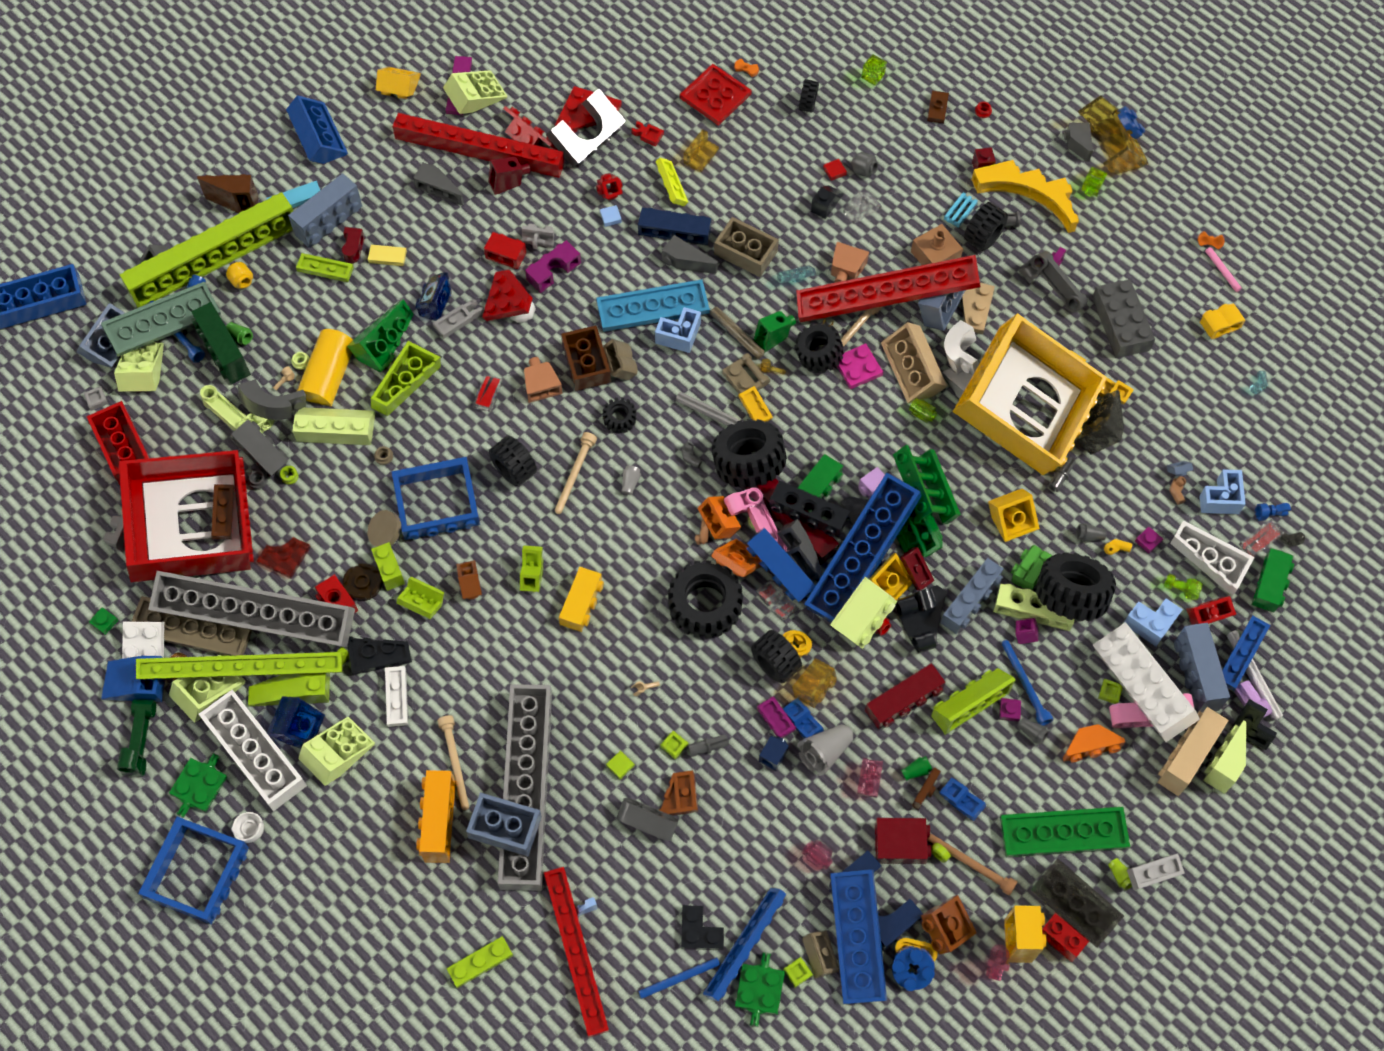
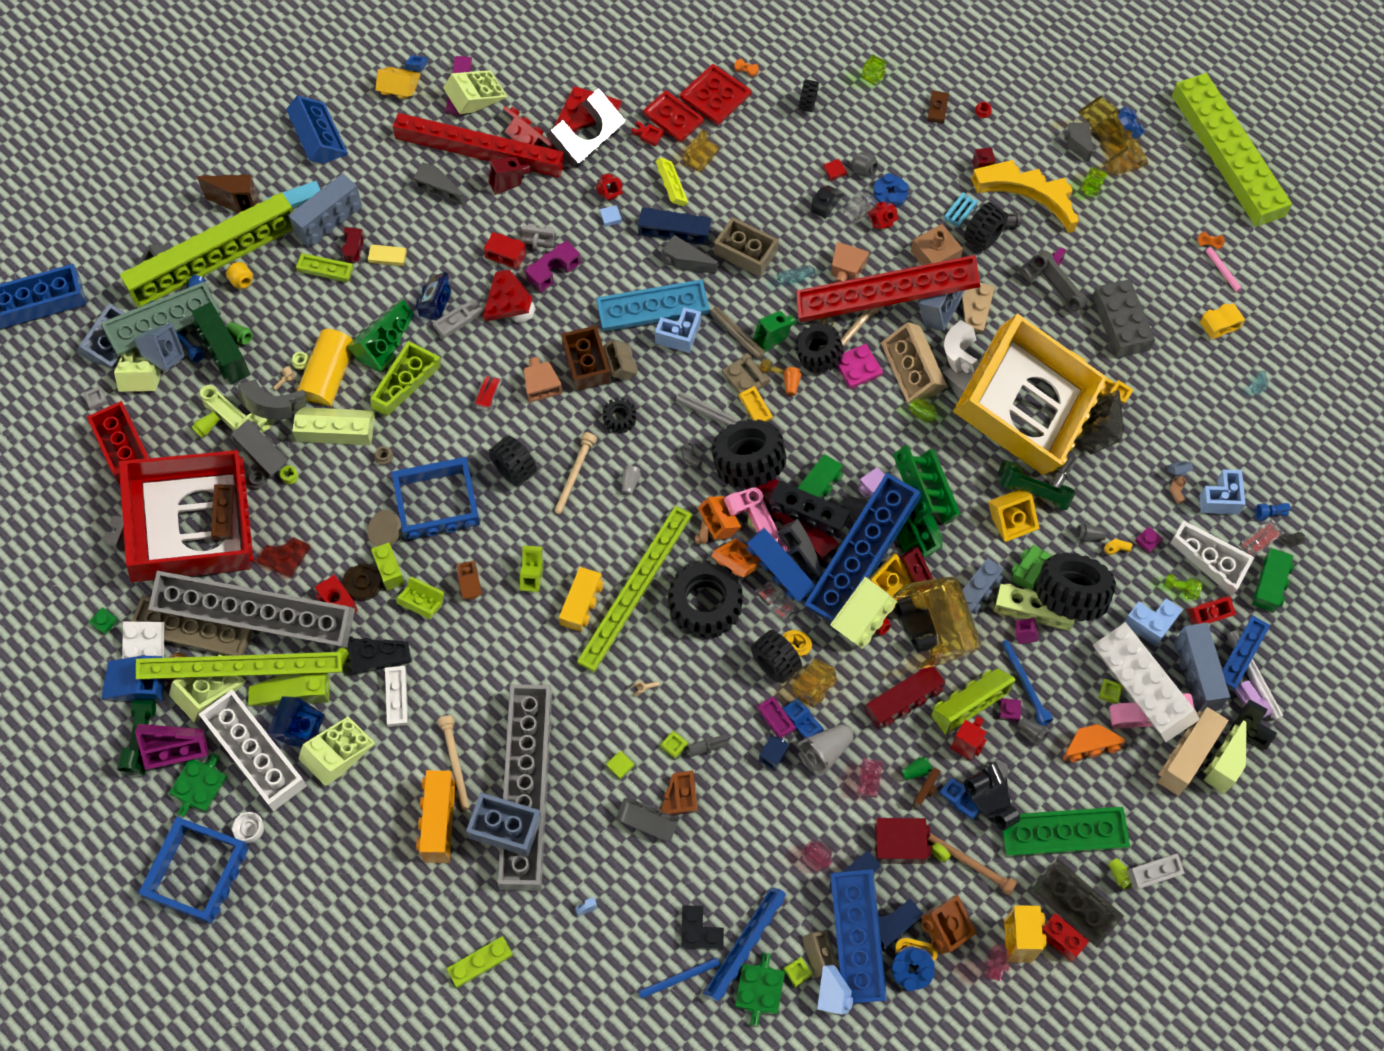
(160, 346): none -> sand blue slope
(170, 744): none -> magenta wedge
(205, 424): none -> lime cone
(416, 63): none -> blue plate
(576, 952): red plate -> none
(634, 589): none -> lime plate
(673, 116): none -> red plate
(792, 378): none -> orange cone
(834, 992): none -> light blue slope
(883, 215): none -> red brick
(894, 183): none -> blue plate
(949, 616): none -> clear yellow windscreen
(970, 739): none -> red brick
(990, 794): none -> black panel
(1011, 477): none -> dark green piece
(1231, 150): none -> lime brick

